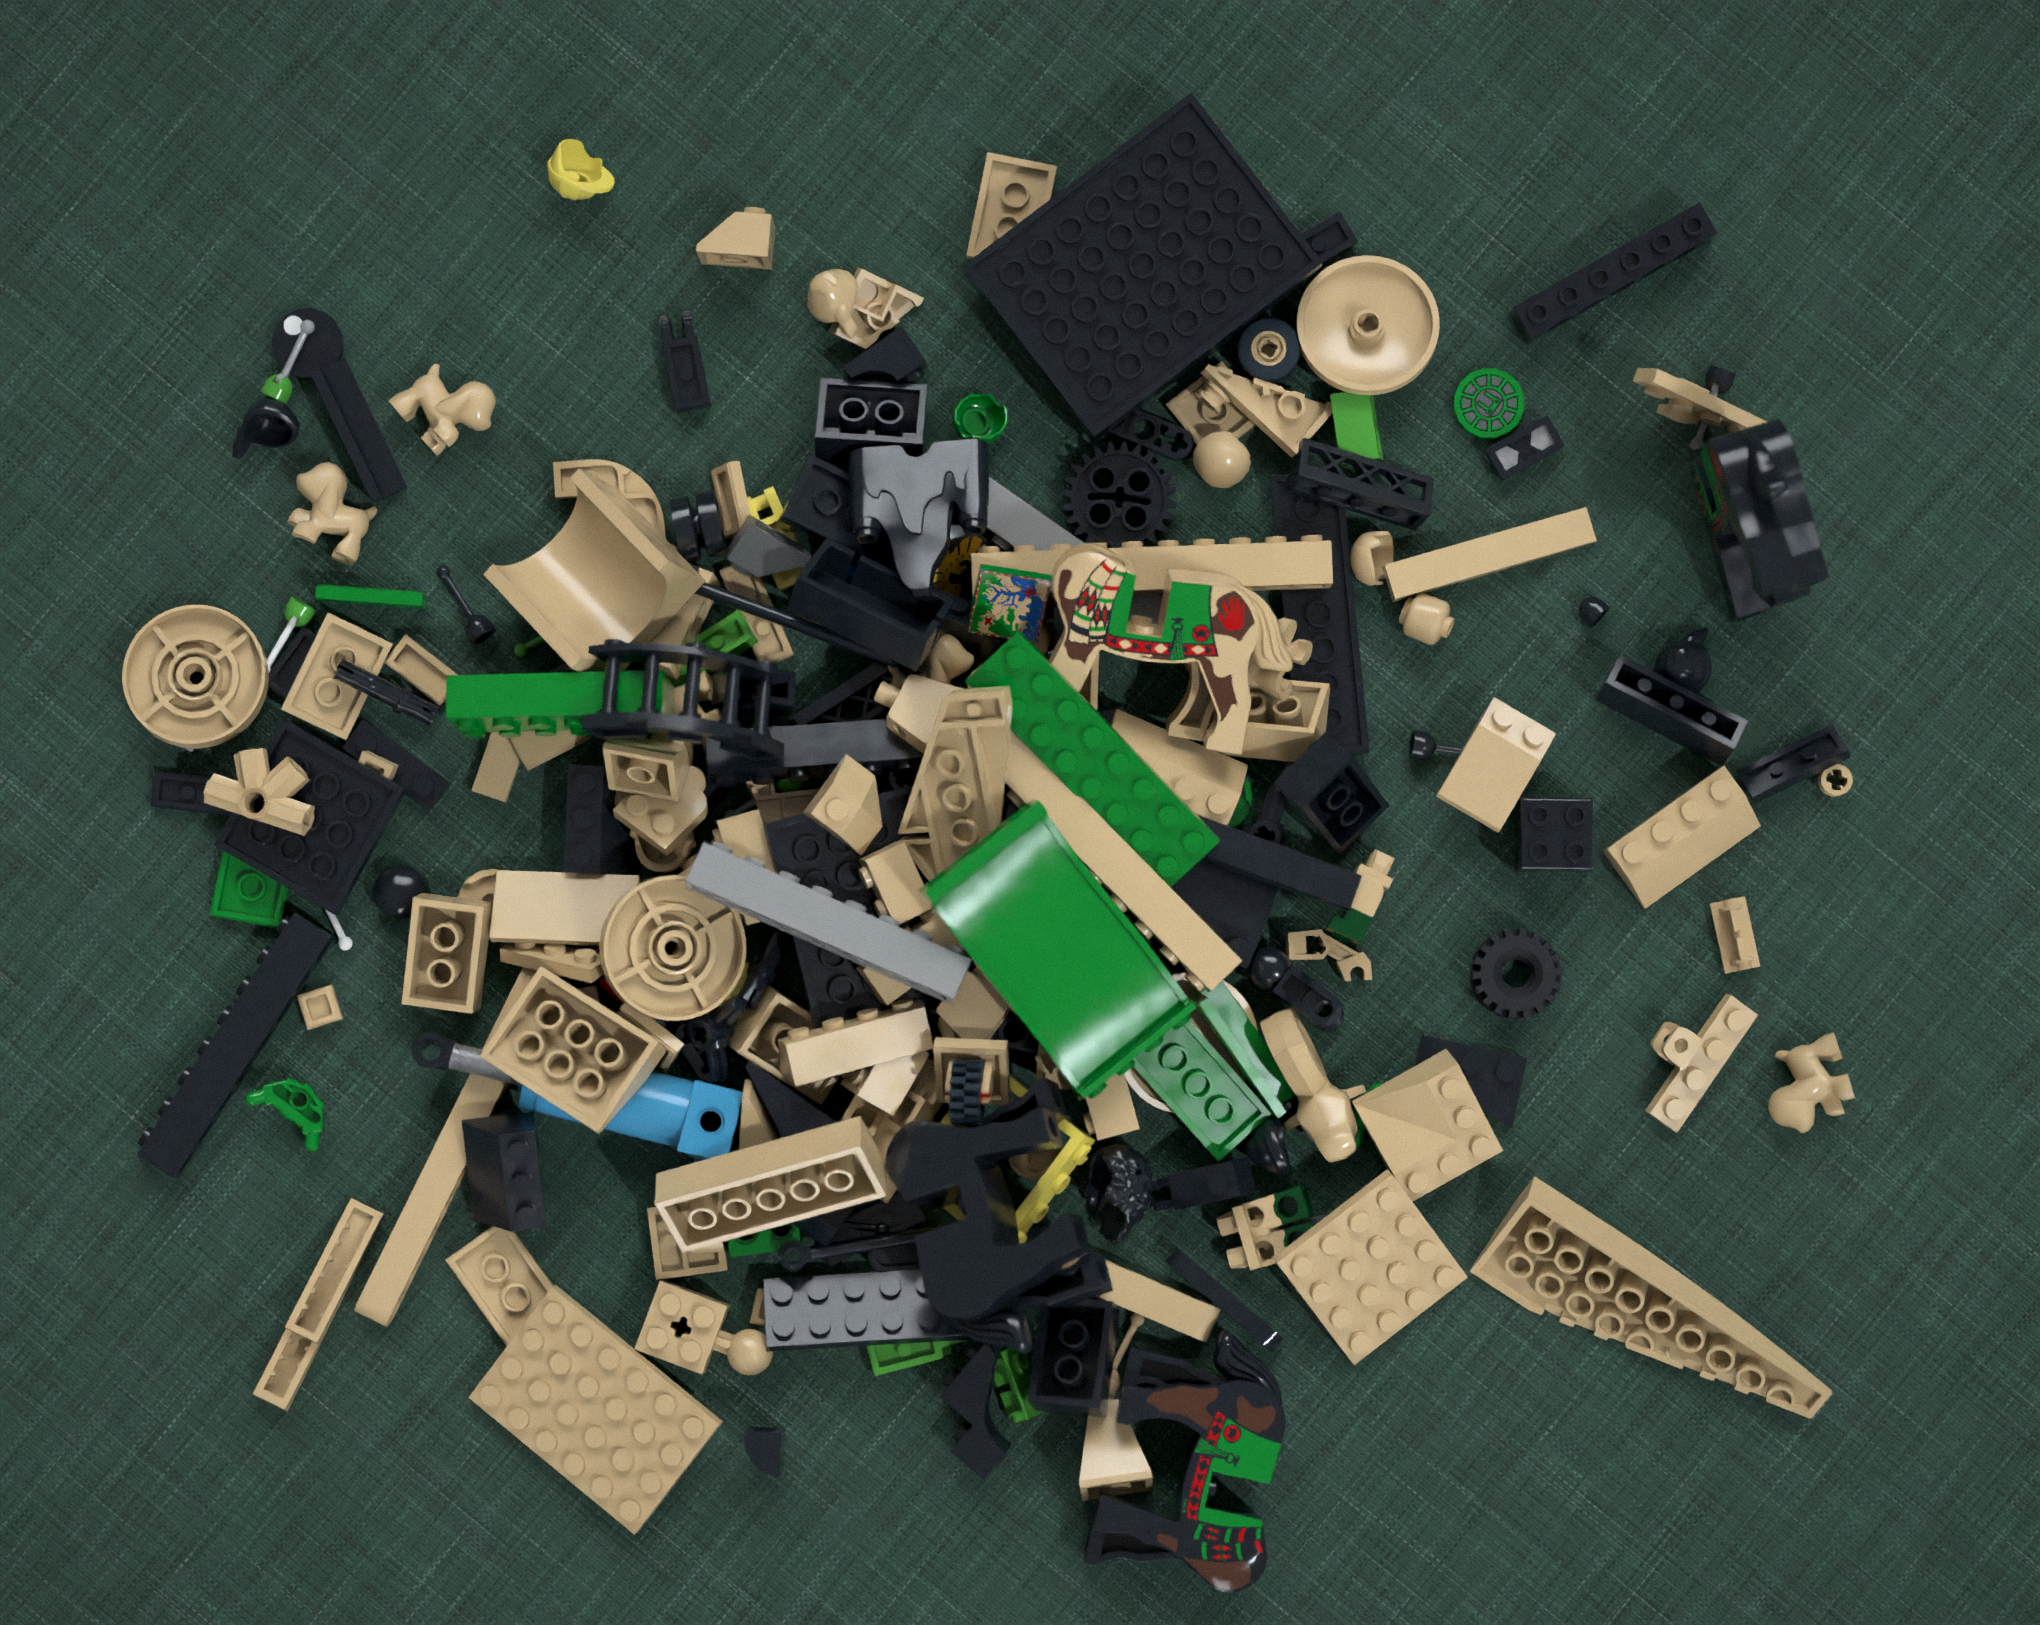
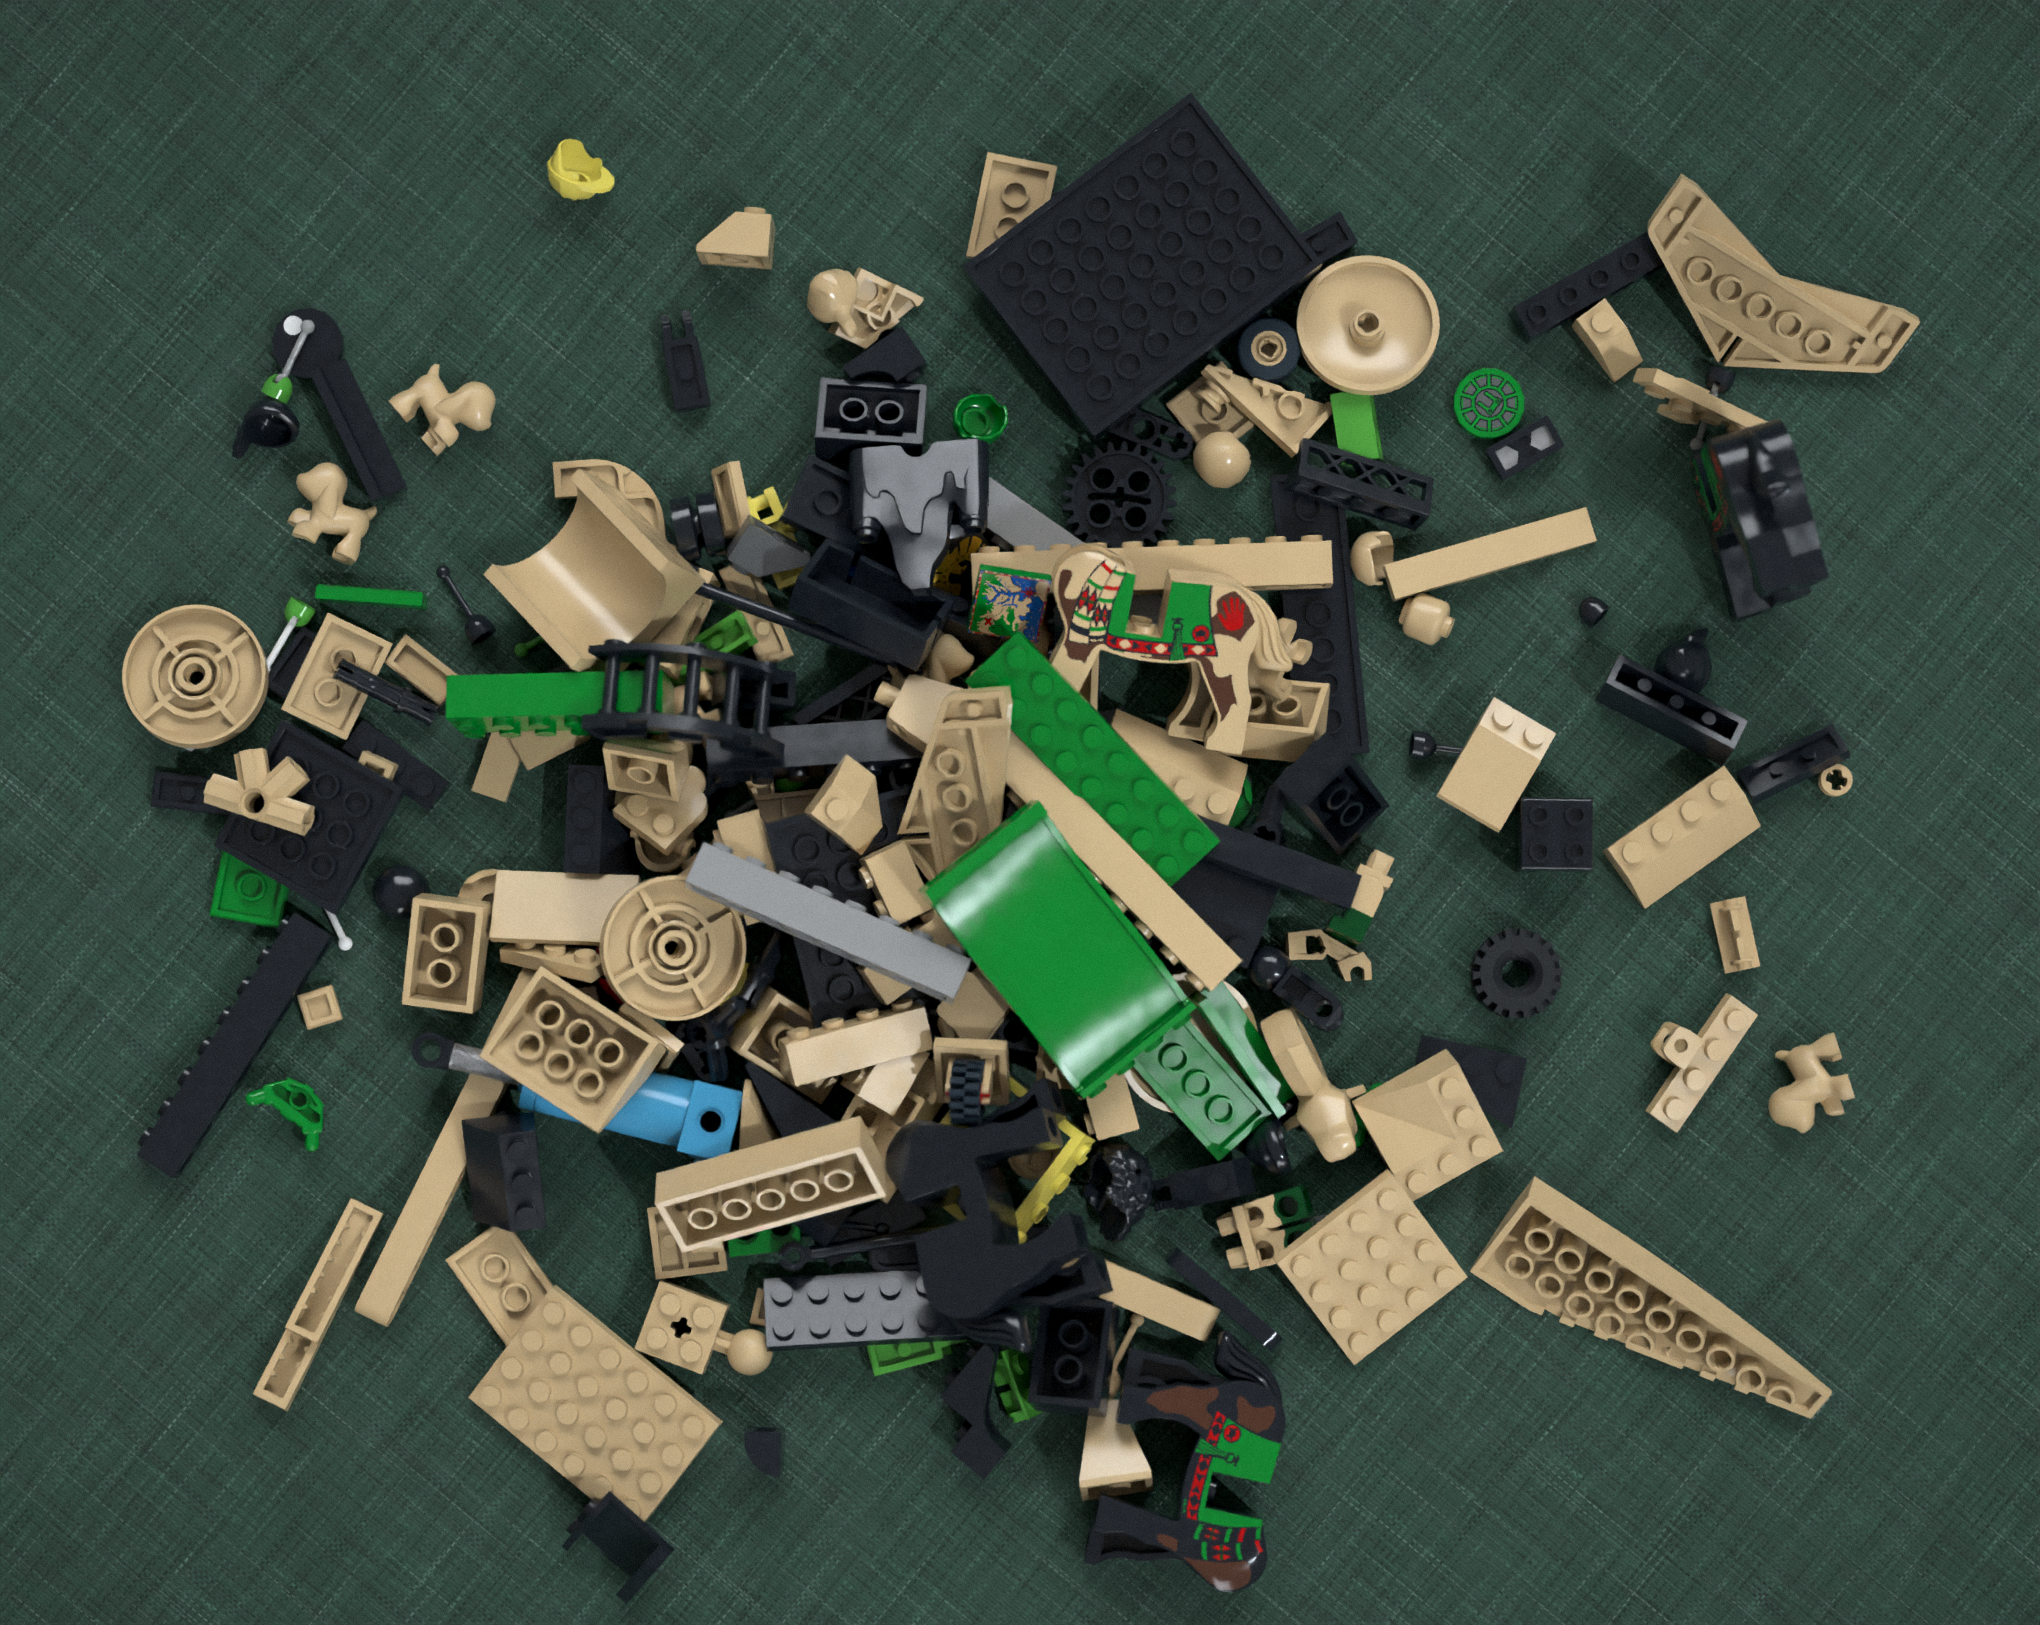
(623, 1539): none -> black panel
(1608, 340): none -> tan slope
(1776, 317): none -> tan wing

